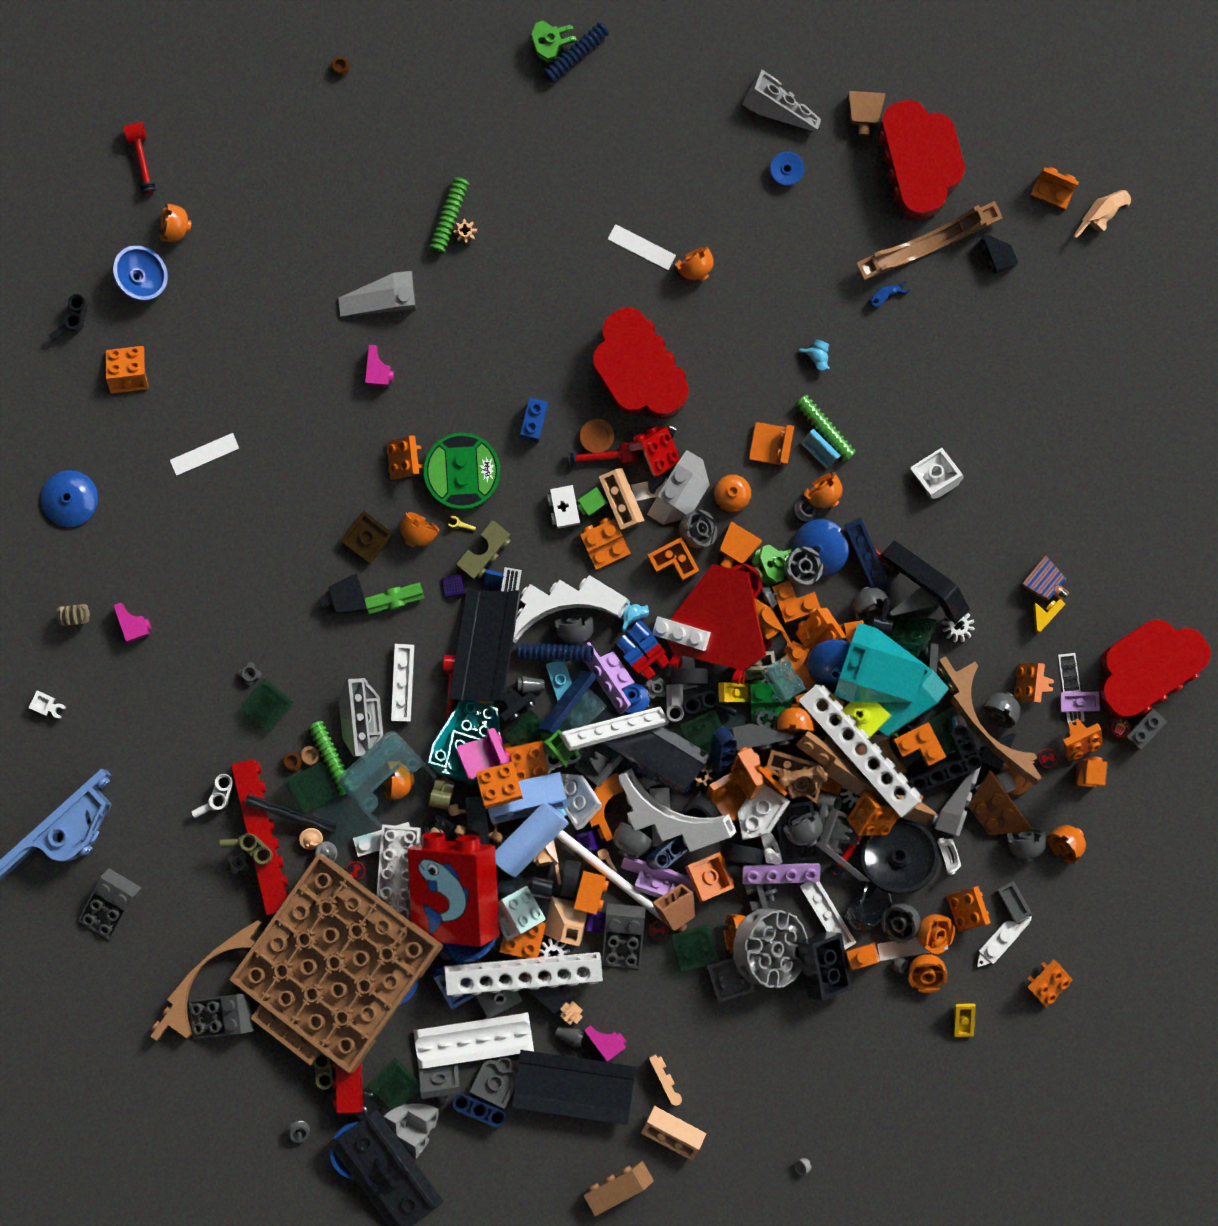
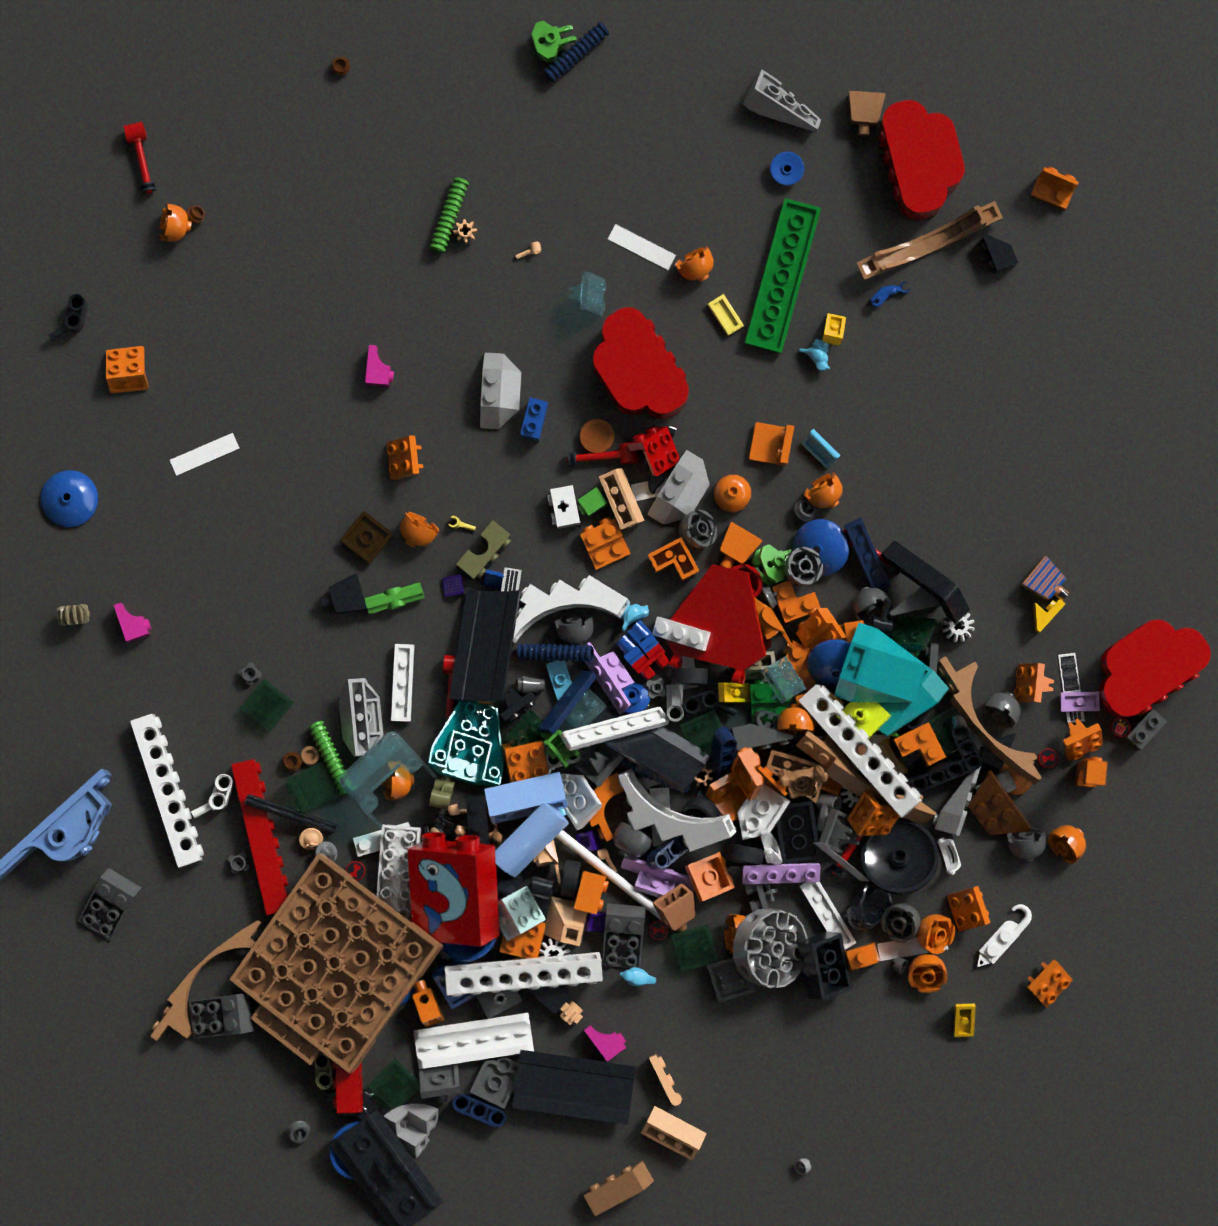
(44, 703): white plate -> none
(140, 728): none -> white brick
(147, 268): blue dish -> none
(195, 214): none -> reddish brown plate
(253, 851): olive beam -> none
(387, 294): light grey wedge -> none
(429, 1012): none -> orange torso
(462, 471): brick -> none
(482, 754): bracket -> none
(499, 391): none -> light grey wedge
(499, 785): orange plate -> none
(535, 248): none -> light nougat hand
(570, 1035): dark grey cone -> none
(590, 294): none -> clear light blue plate
(637, 977): none -> medium azure animal
(725, 315): none -> light yellow tile
(783, 276): none -> green plate
(805, 829): dark grey cylinder -> none
(825, 427): bright green piece -> none
(834, 329): none -> yellow slope
(937, 474): white slope -> none
(1014, 902): dark grey tile -> none
(1103, 211): light nougat animal -> none

